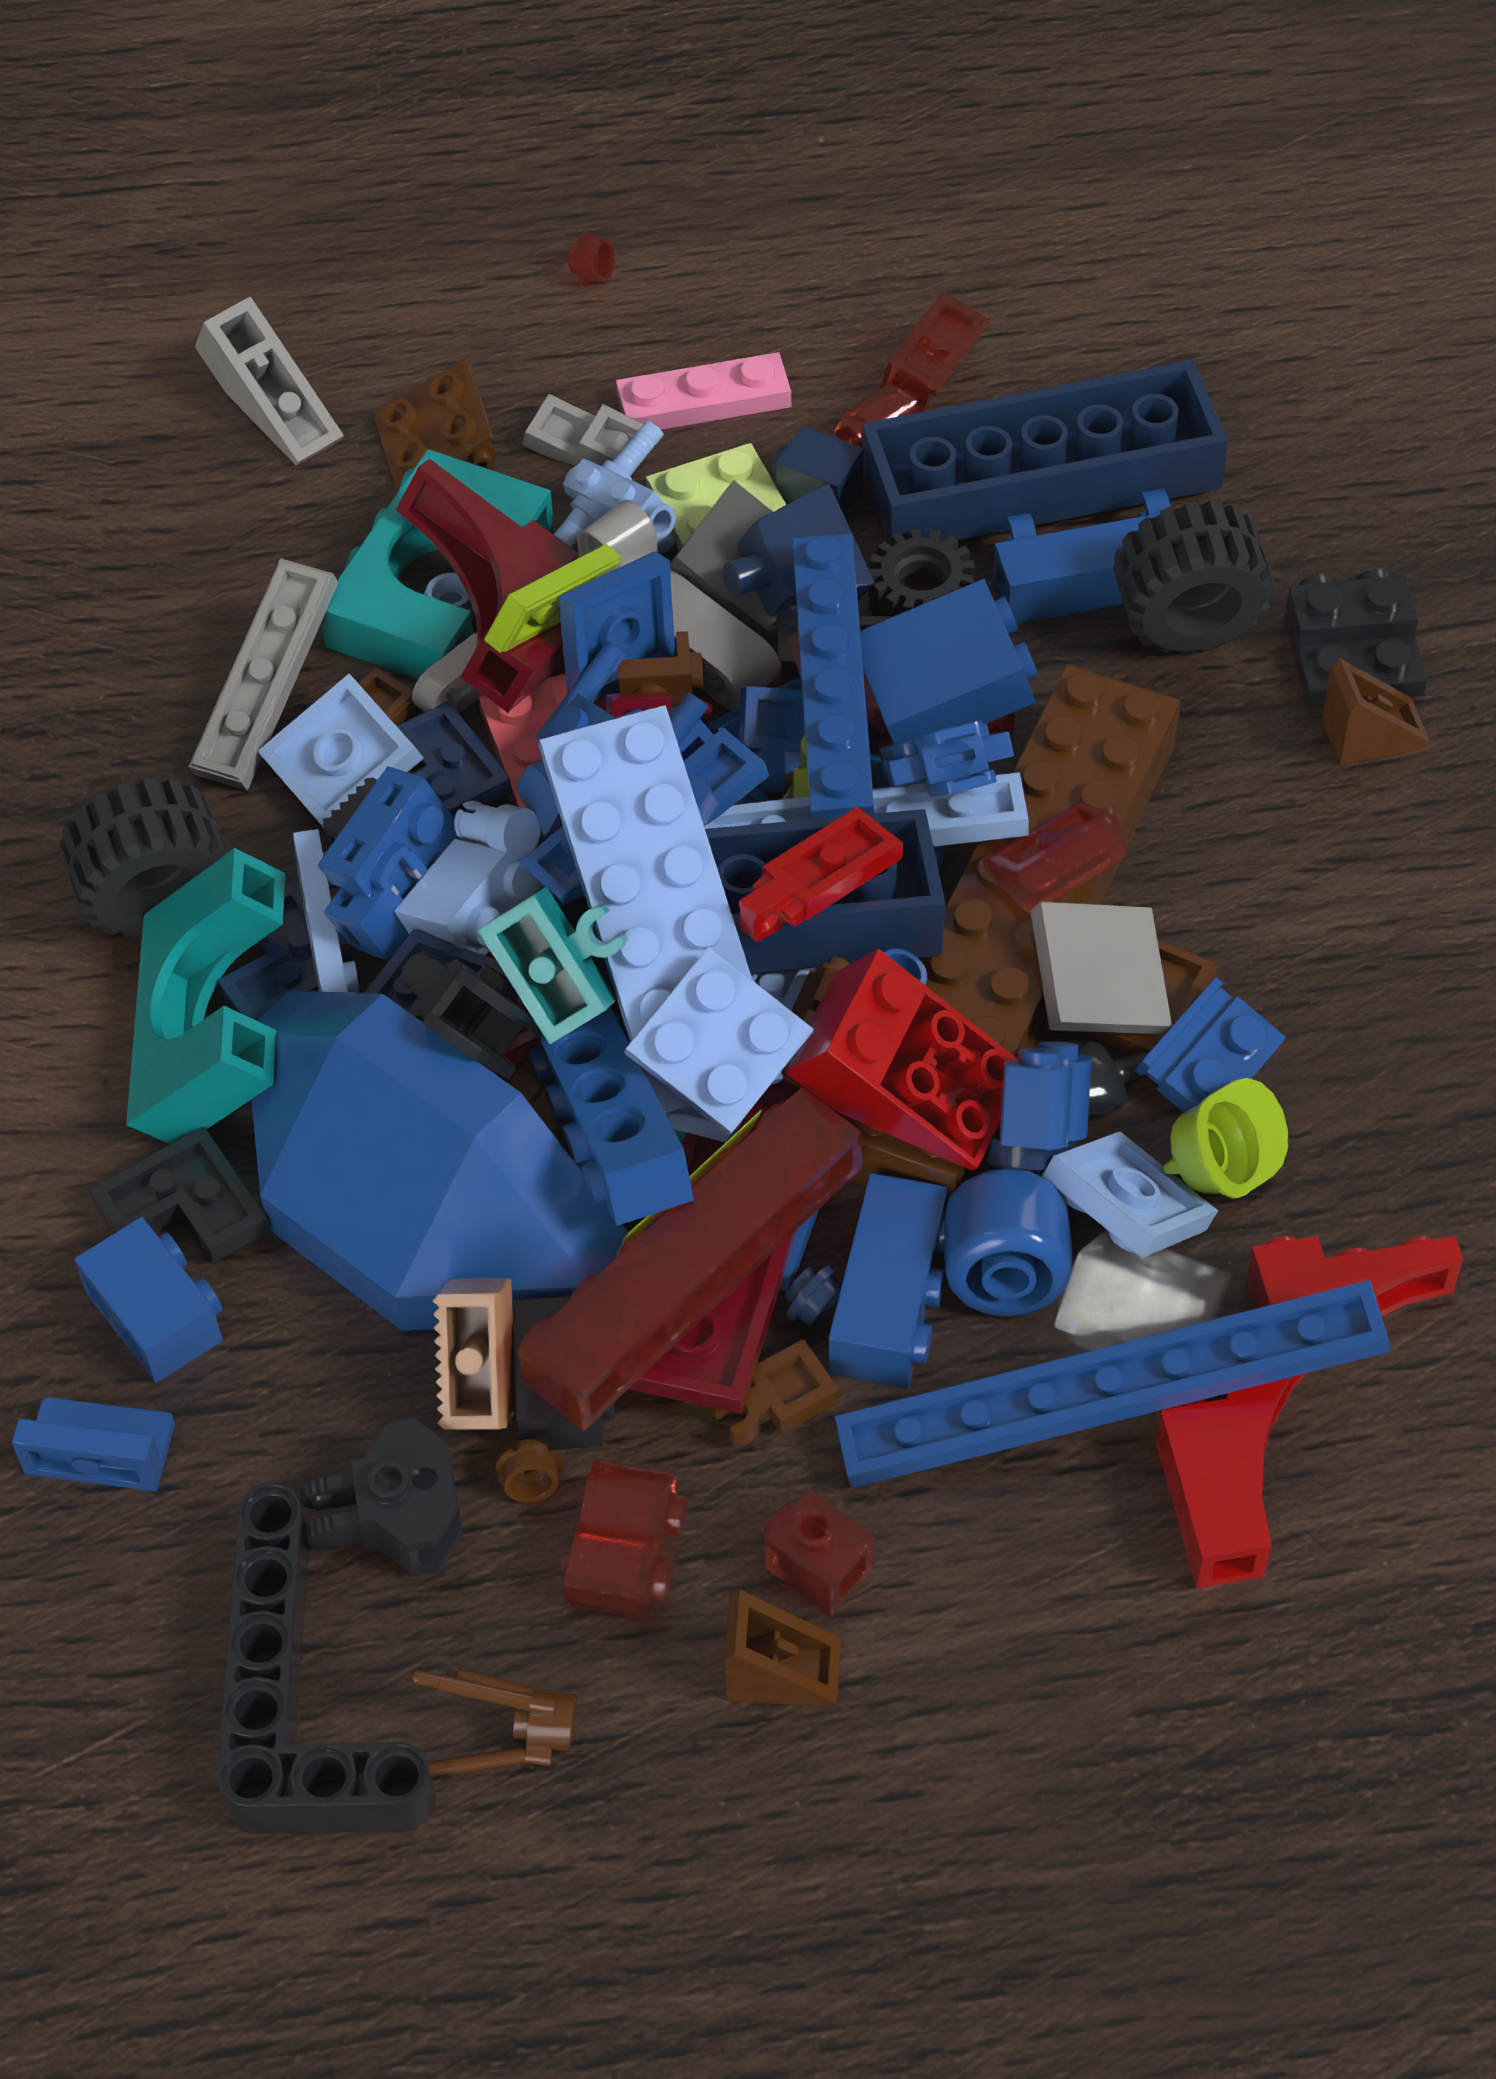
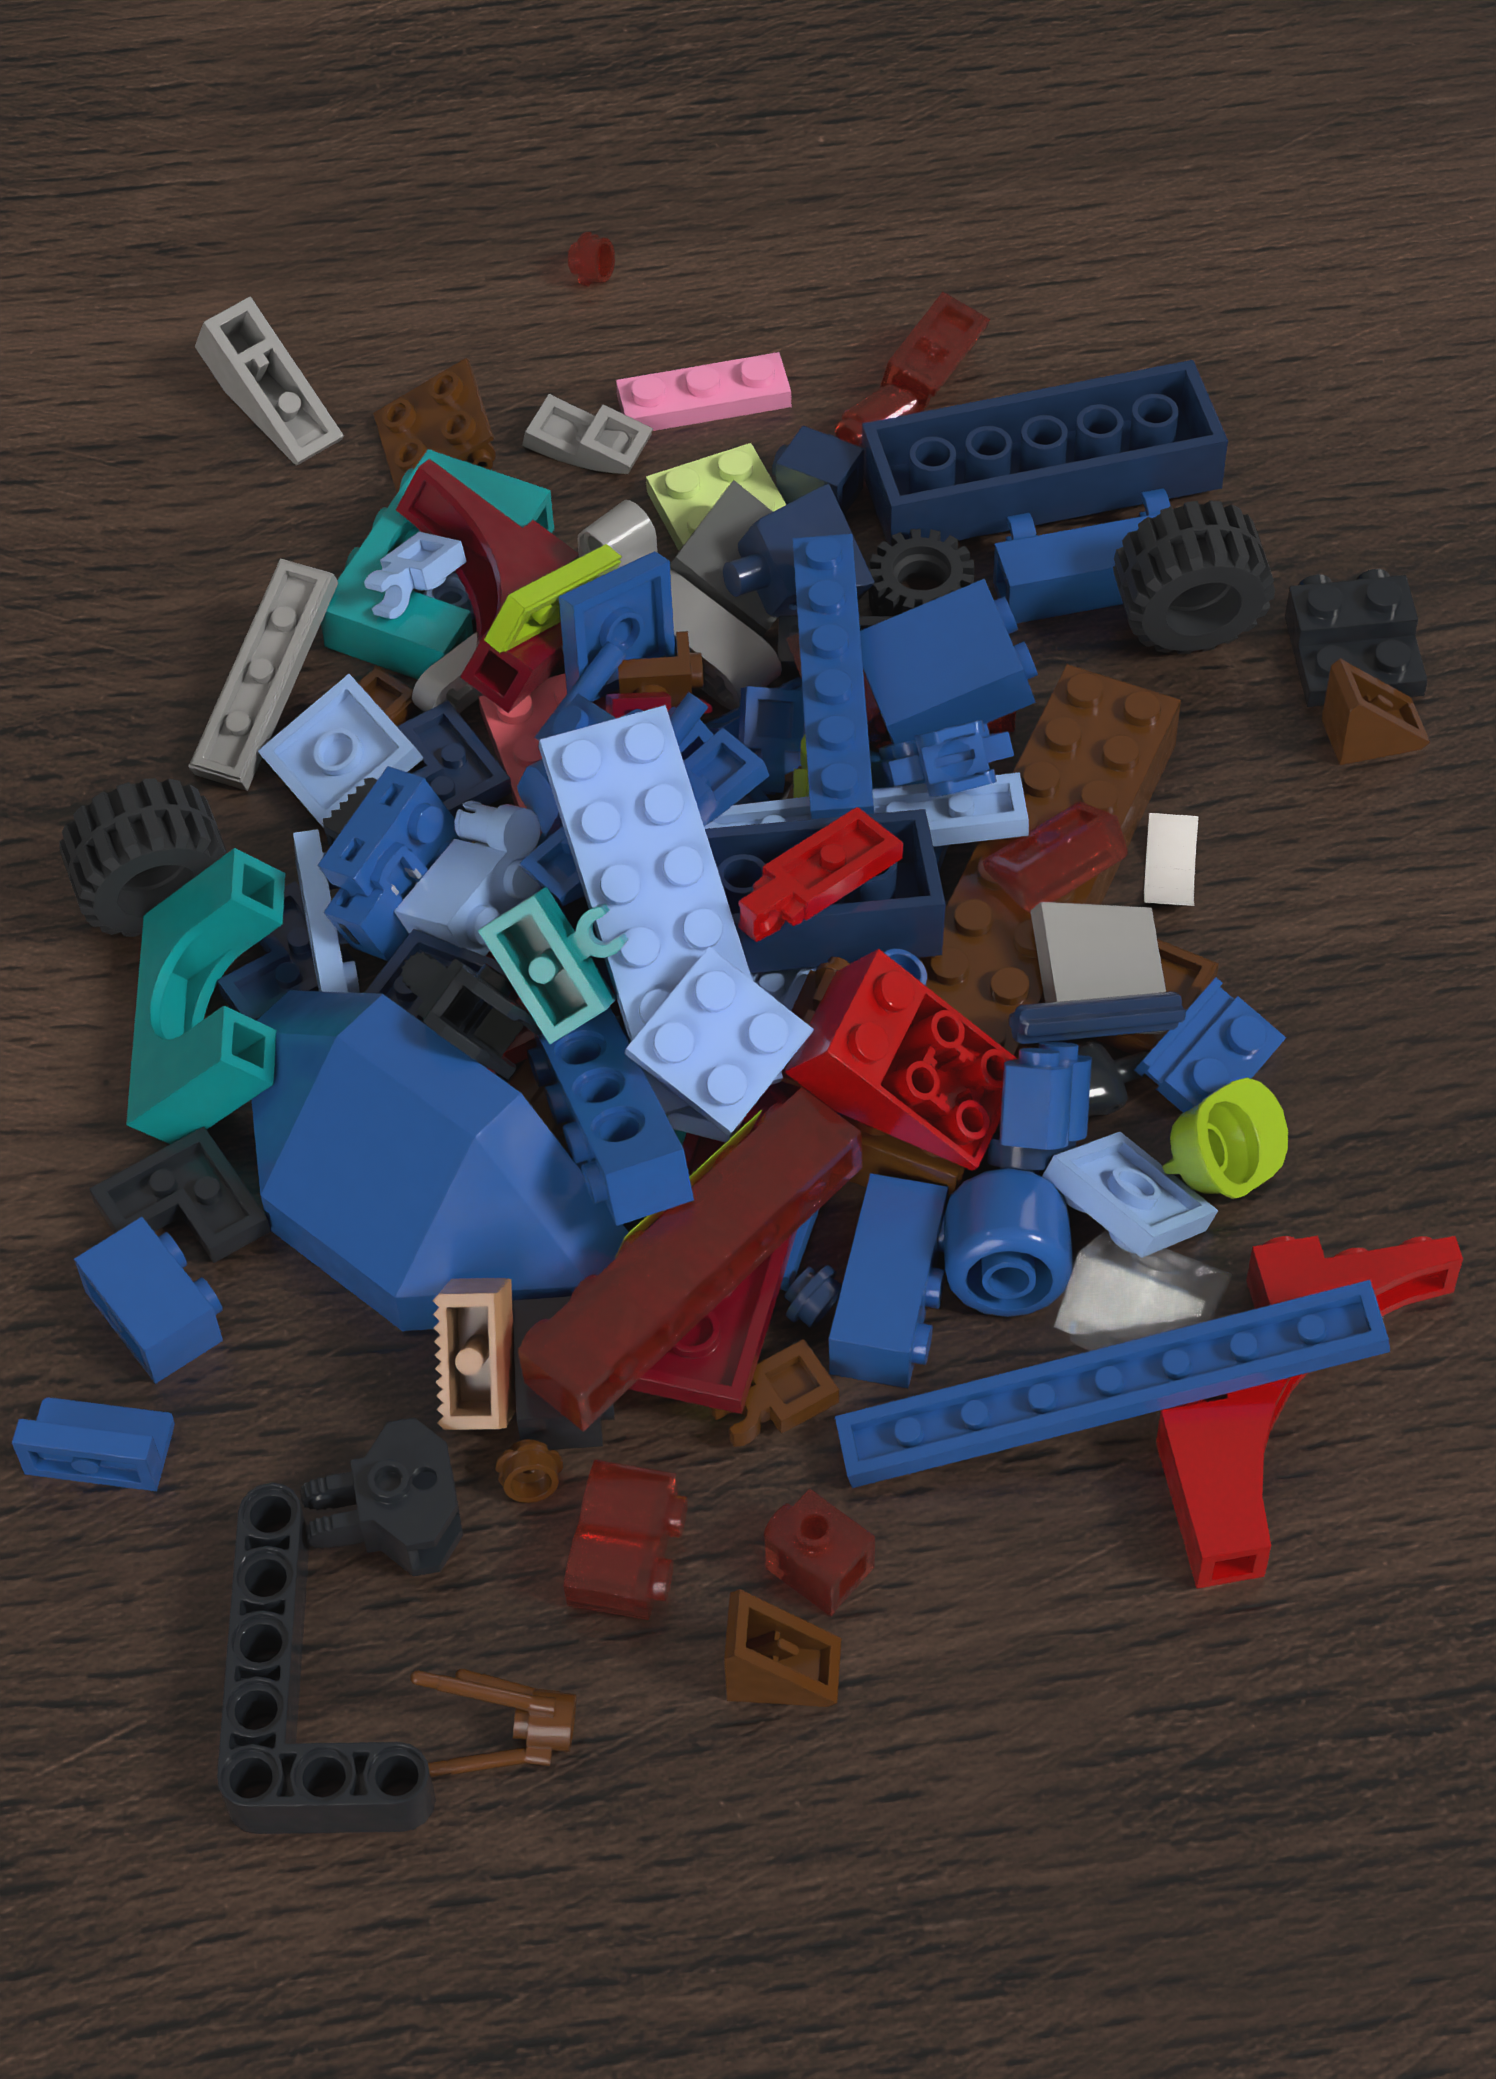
(416, 564): none -> light blue plate
(603, 487): light blue piece -> none
(1096, 1017): none -> dark blue axle
(1170, 859): none -> white sticker

